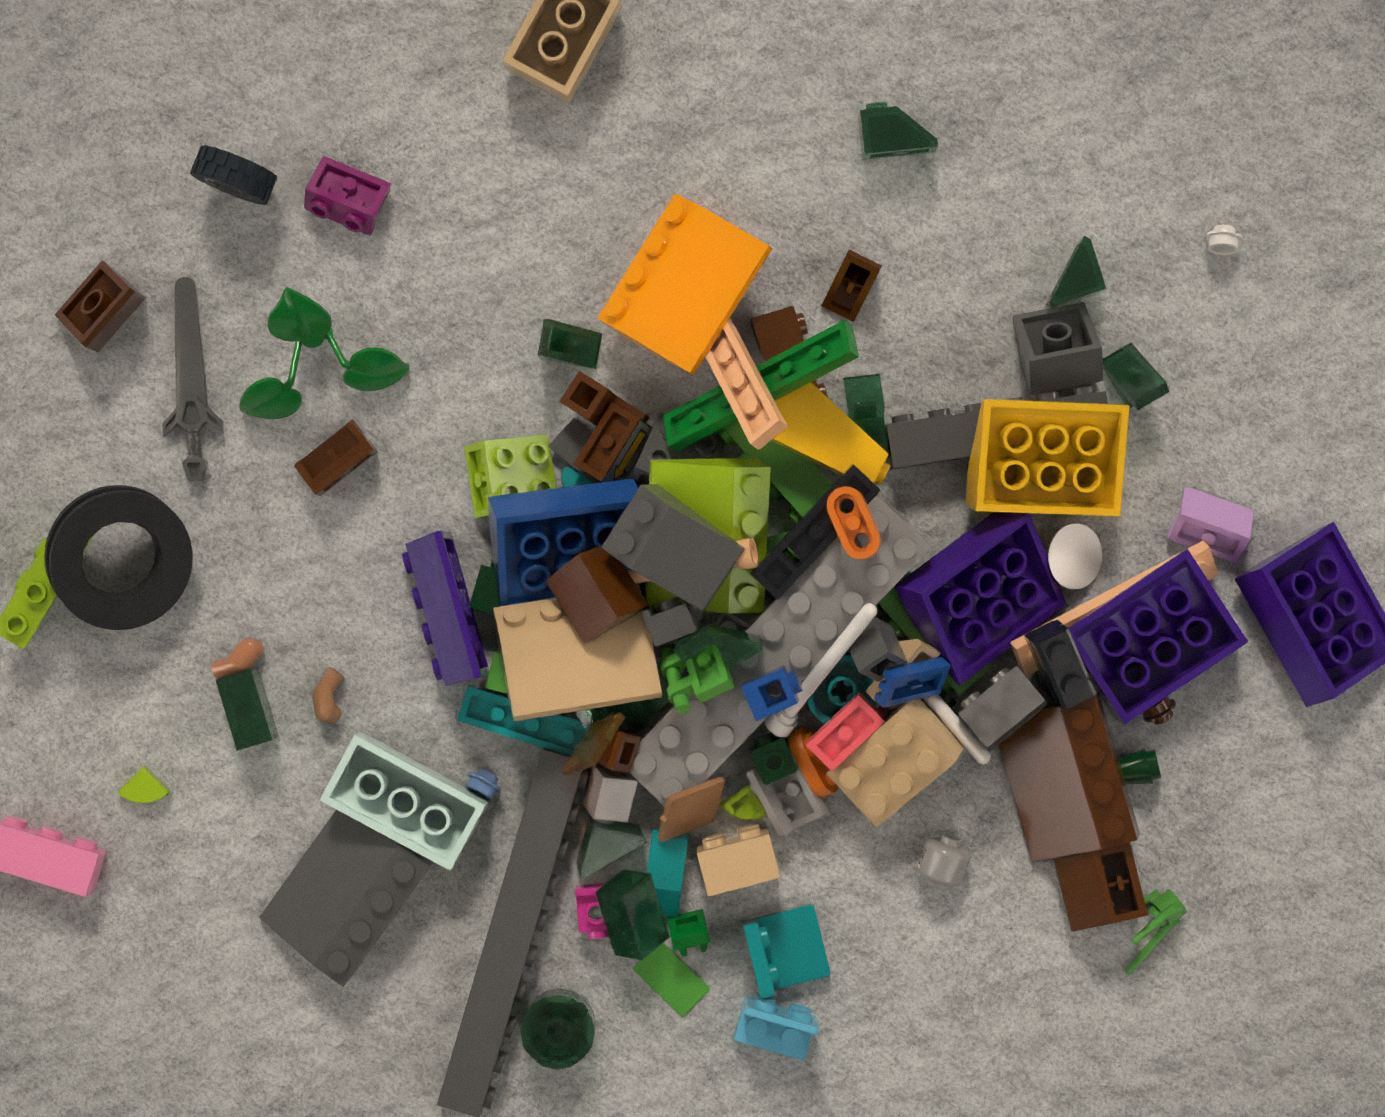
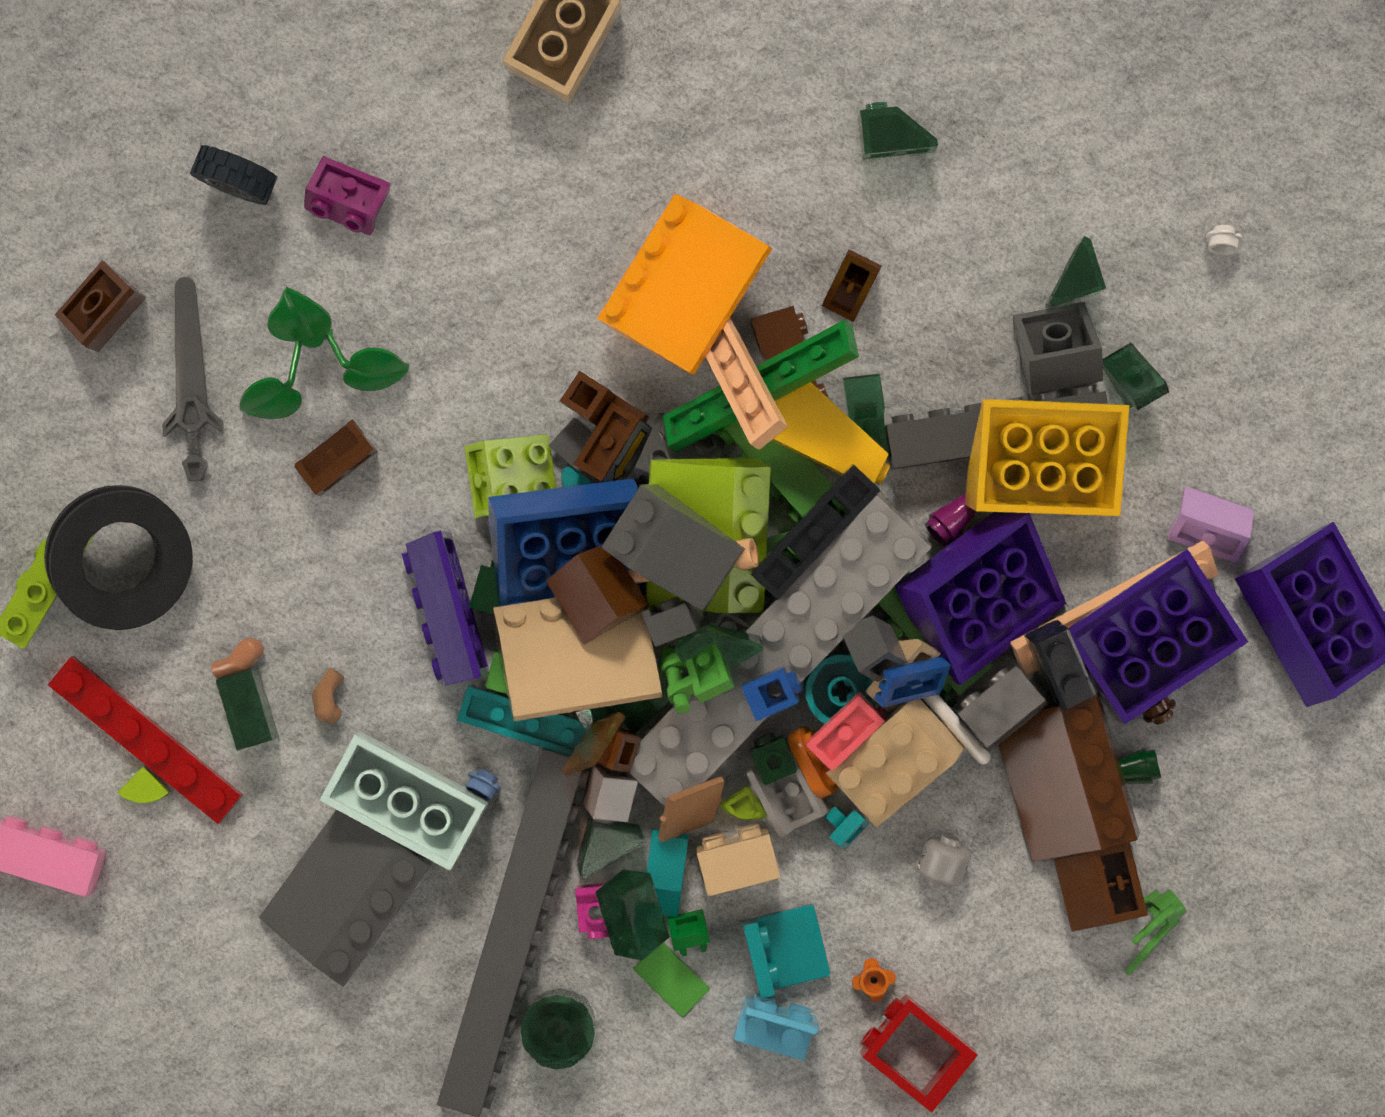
(145, 739): none -> red plate
(569, 344): clear green slope -> none
(786, 720): white piece -> none
(846, 827): none -> teal tile
(853, 524): orange plate -> none
(874, 990): none -> orange plate
(947, 1074): none -> red window
(949, 520): none -> magenta cone
(1075, 556): white sticker -> none

